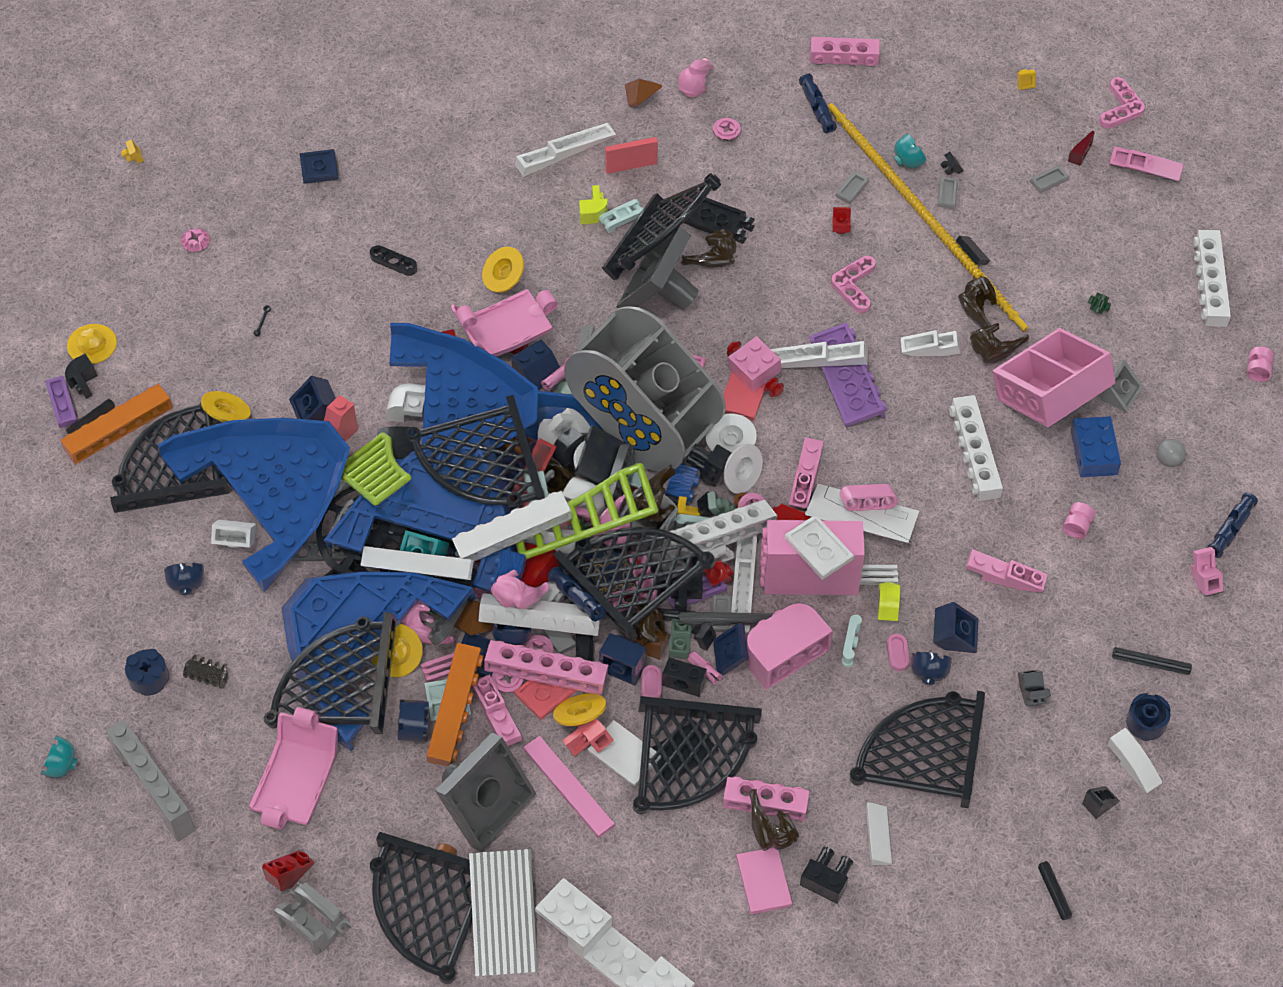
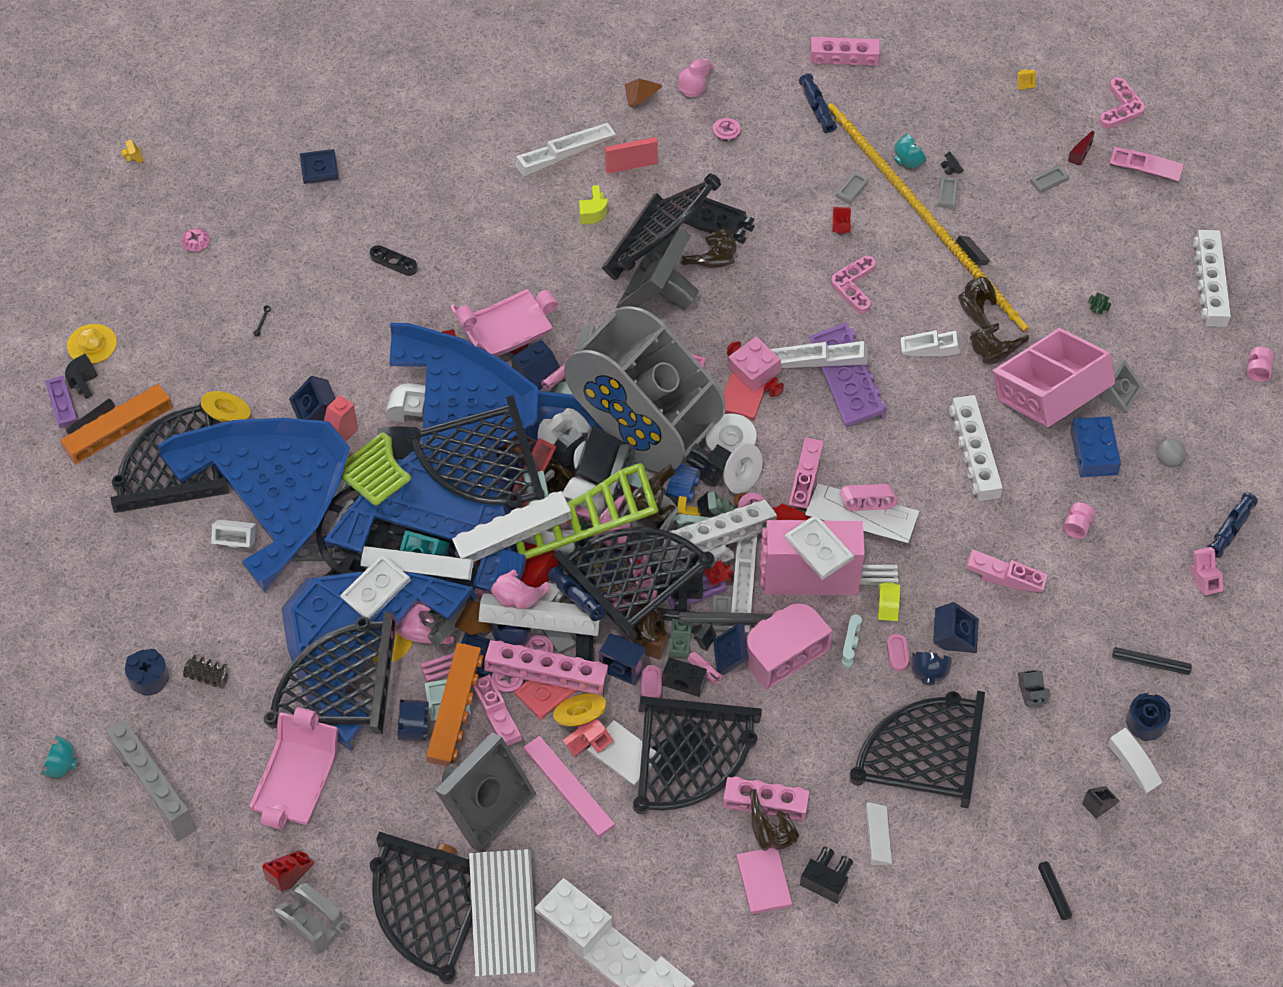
(184, 577): dark blue cylinder -> none
(375, 587): none -> white tile
(406, 652): yellow hat -> none
(503, 269): yellow hat -> none
(621, 215): light aqua plate -> none

